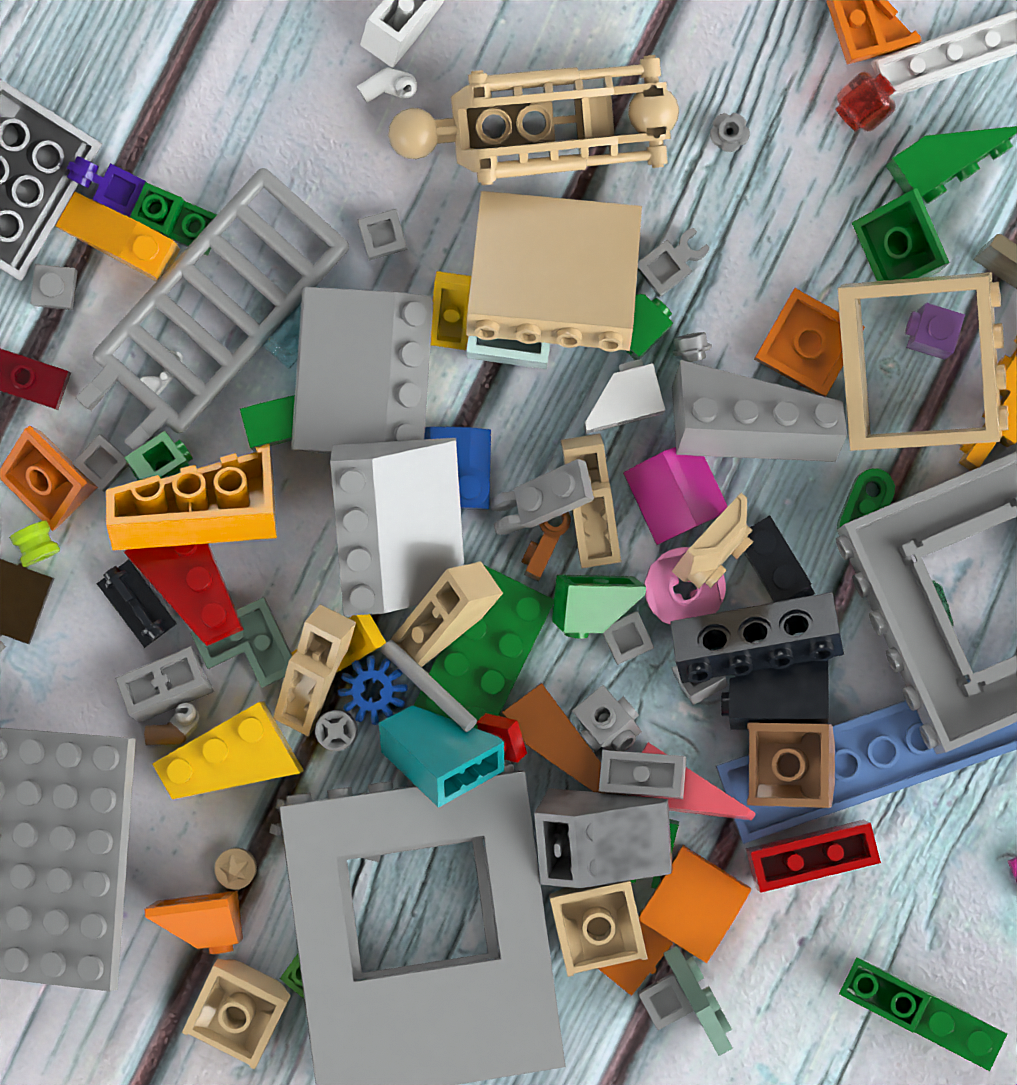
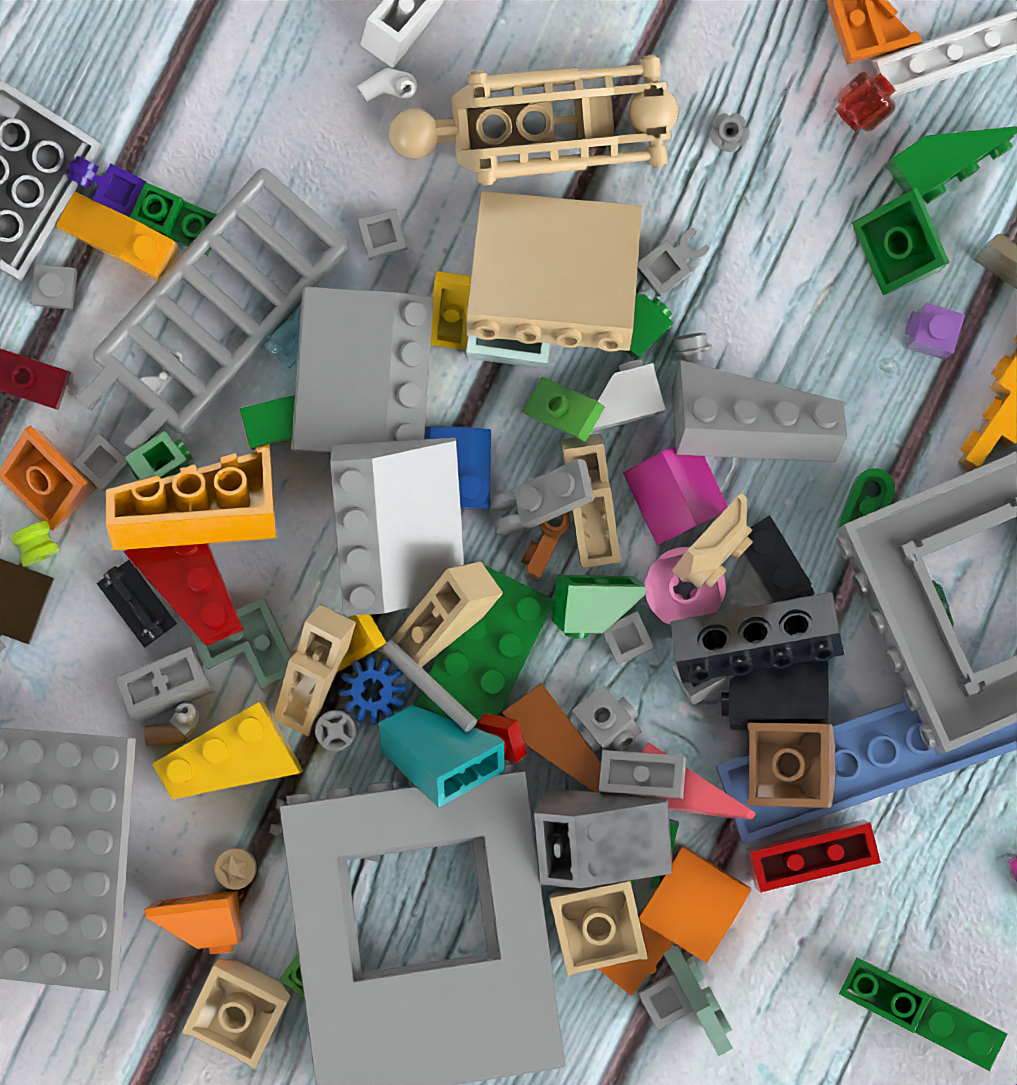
(563, 409): none -> bright green plate
(805, 343): orange plate -> none
(855, 369): tan window -> none

